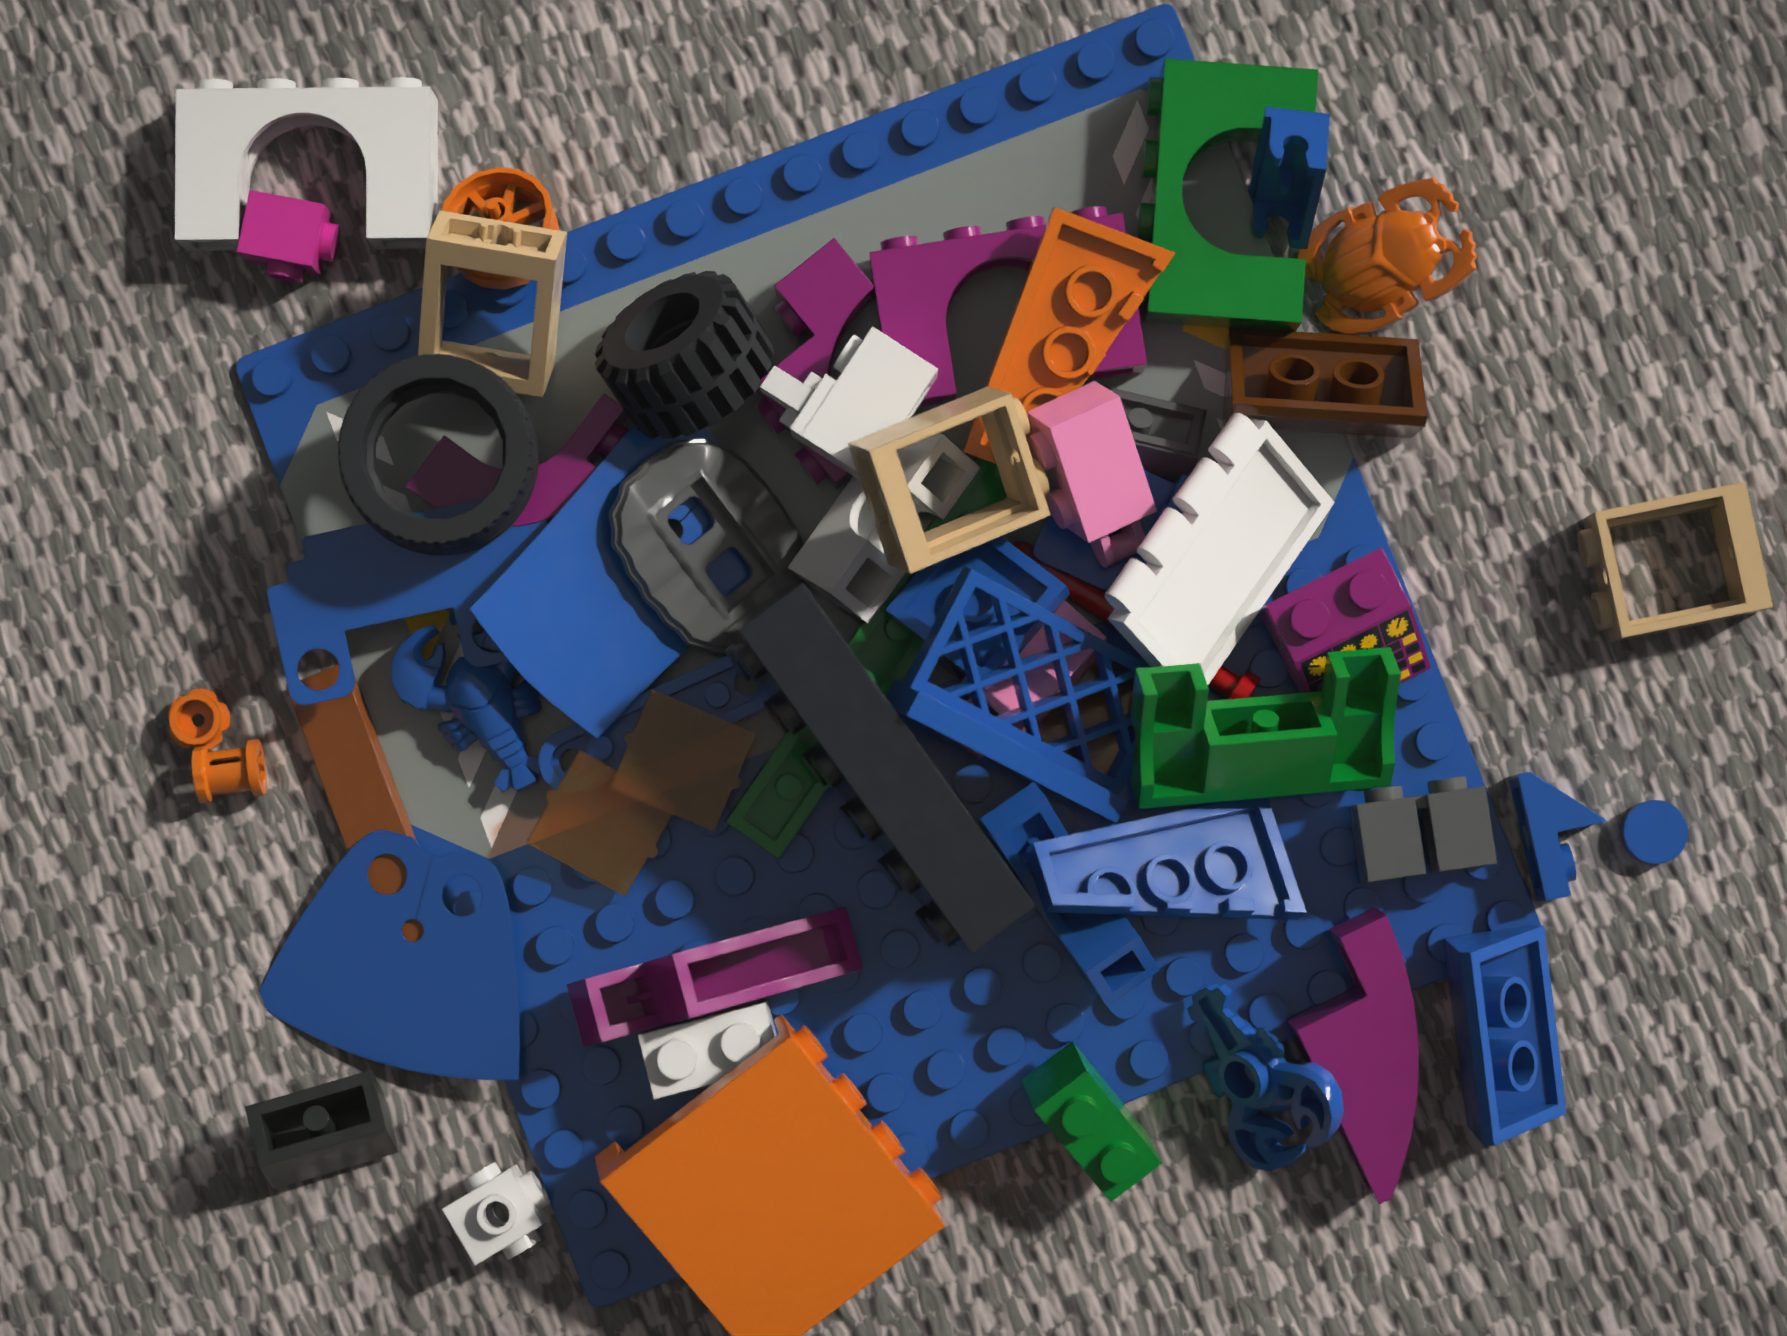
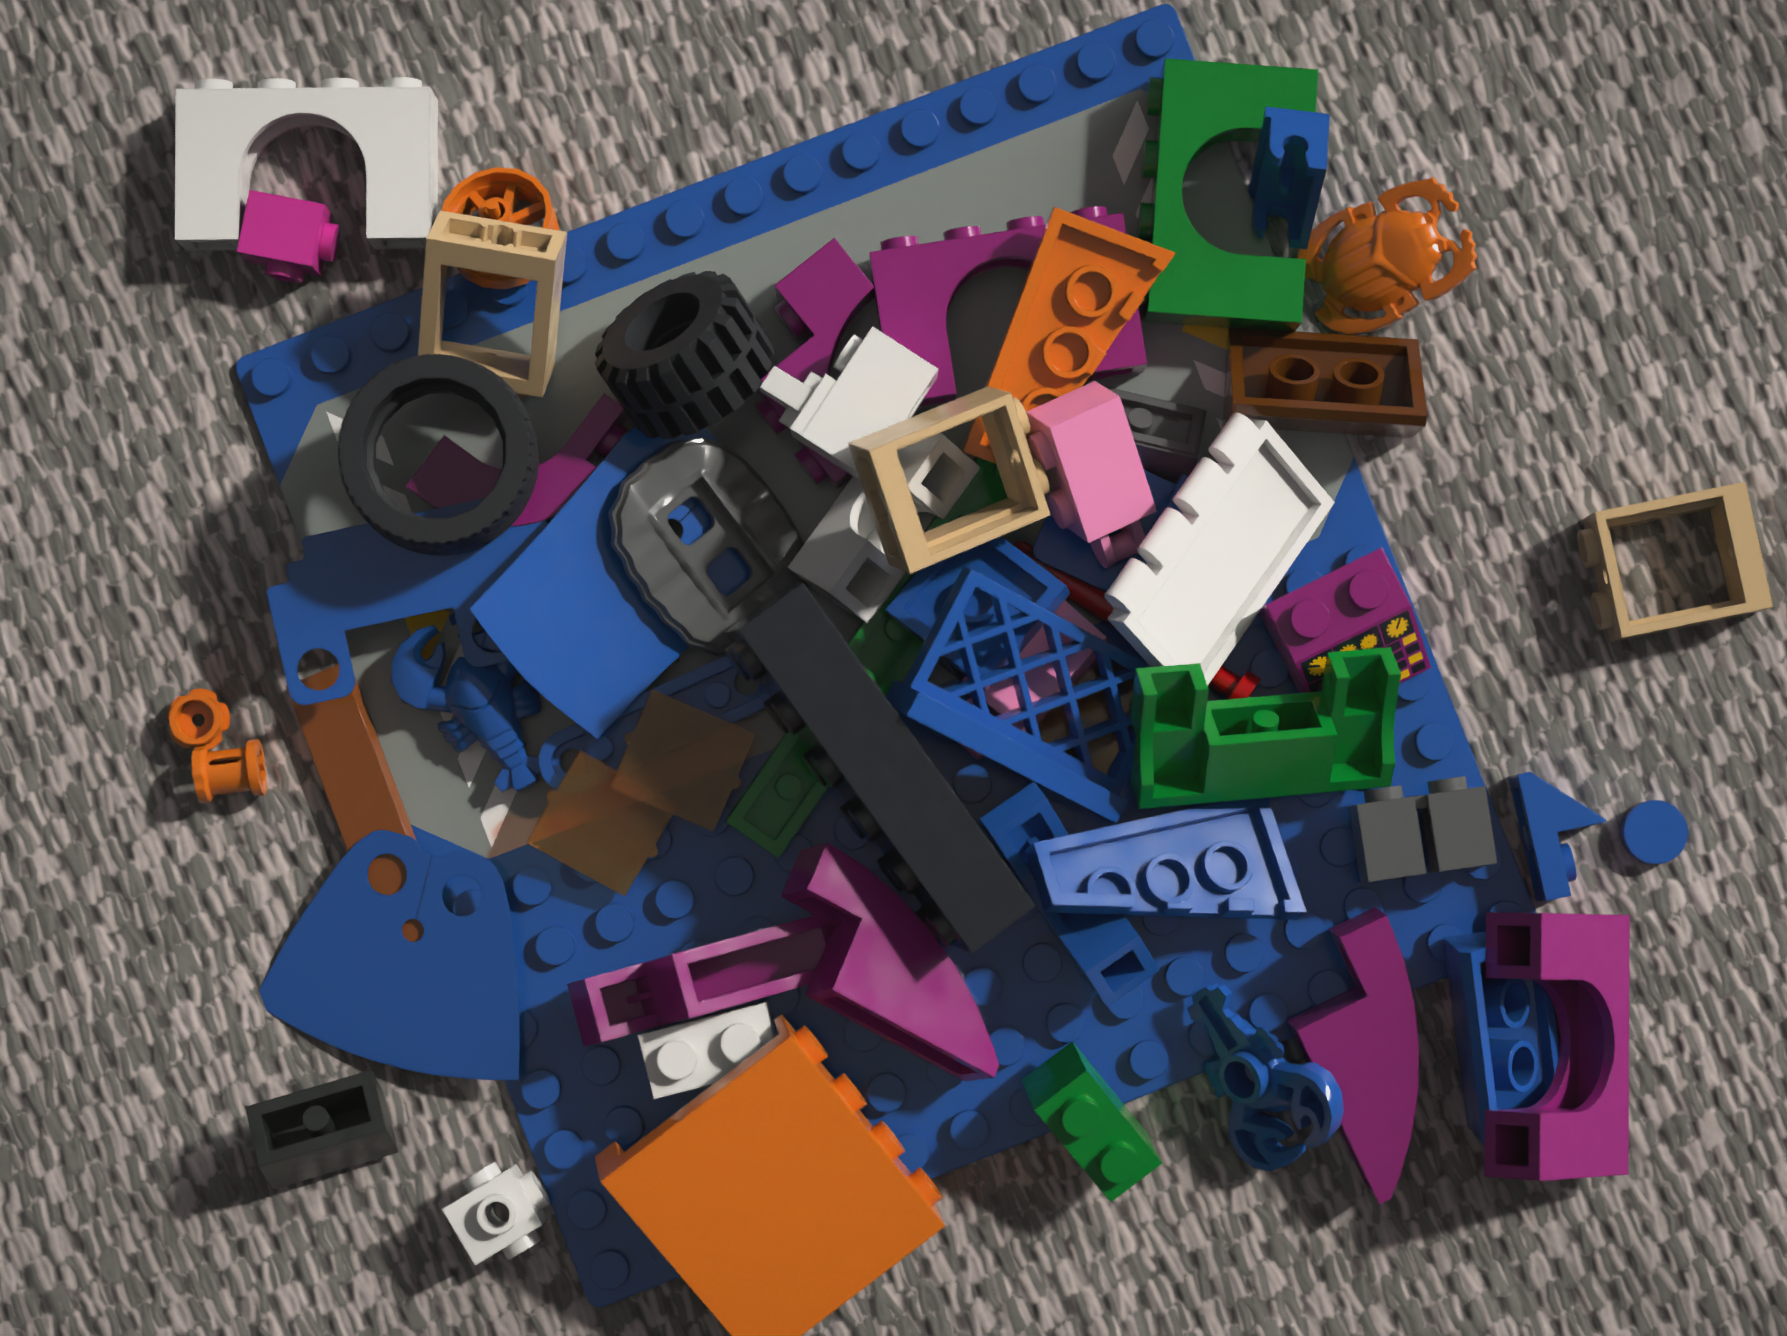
(888, 966): none -> magenta slope
(1584, 1115): none -> magenta arch

